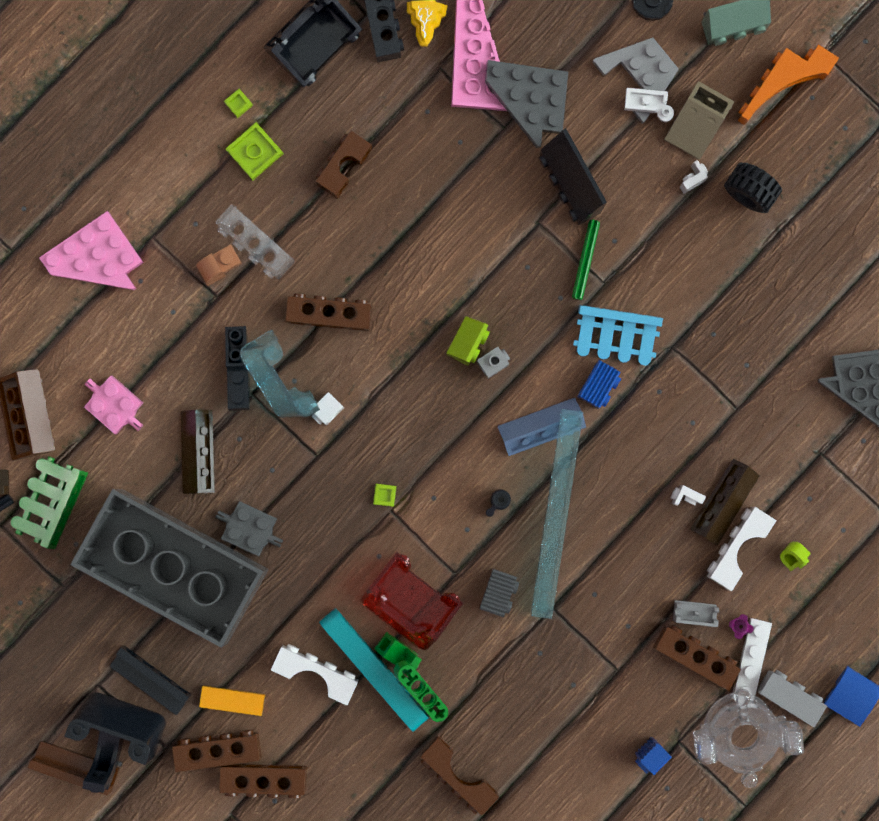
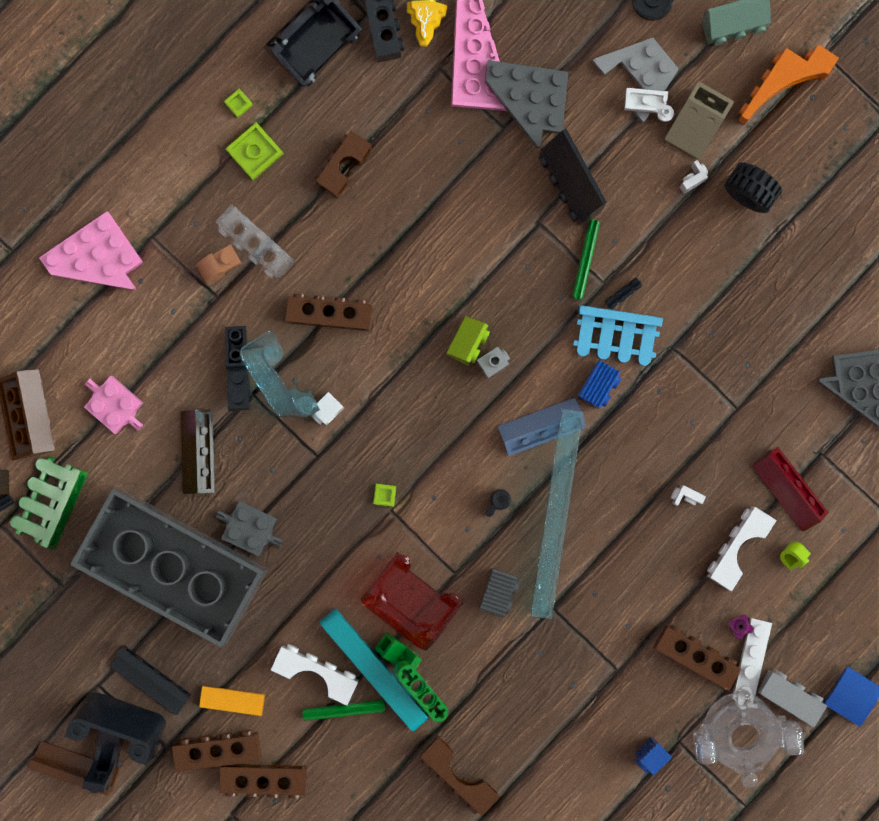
(343, 710): none -> green axle
(623, 293): none -> black axle
(695, 613): light grey hinge -> none
(725, 501): dark brown panel -> none
(790, 489): none -> dark red panel

